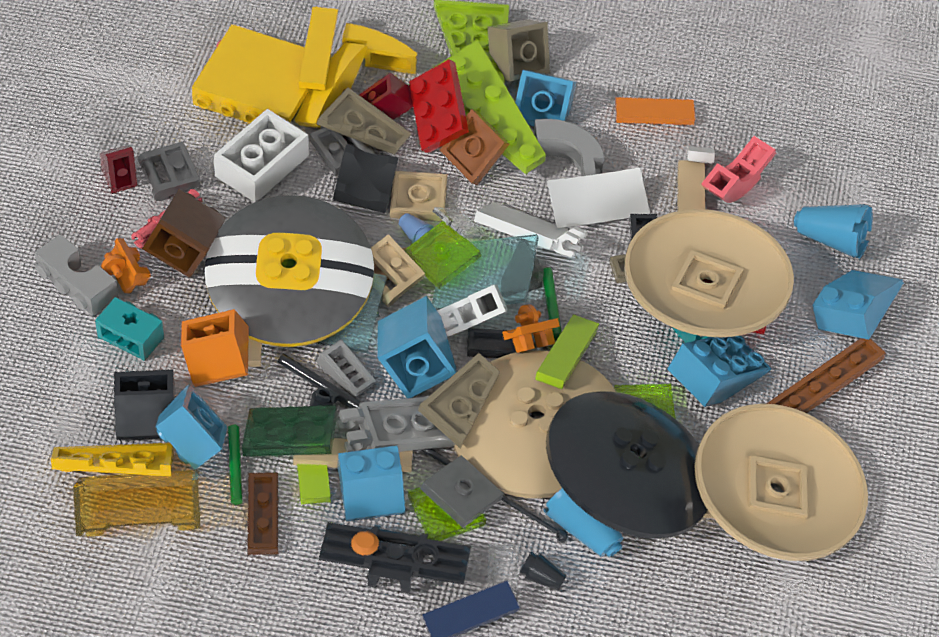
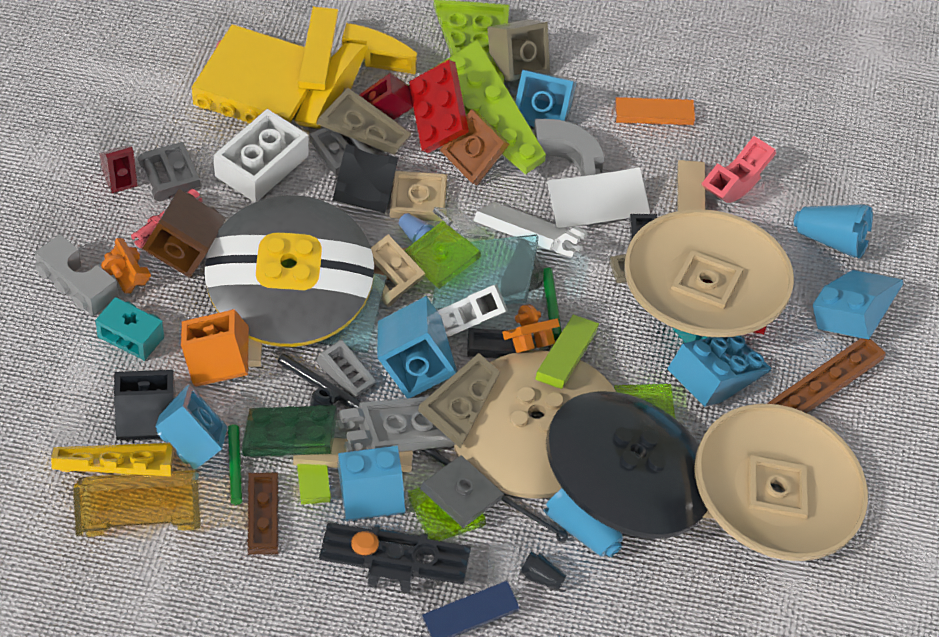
(700, 154): white tile -> none

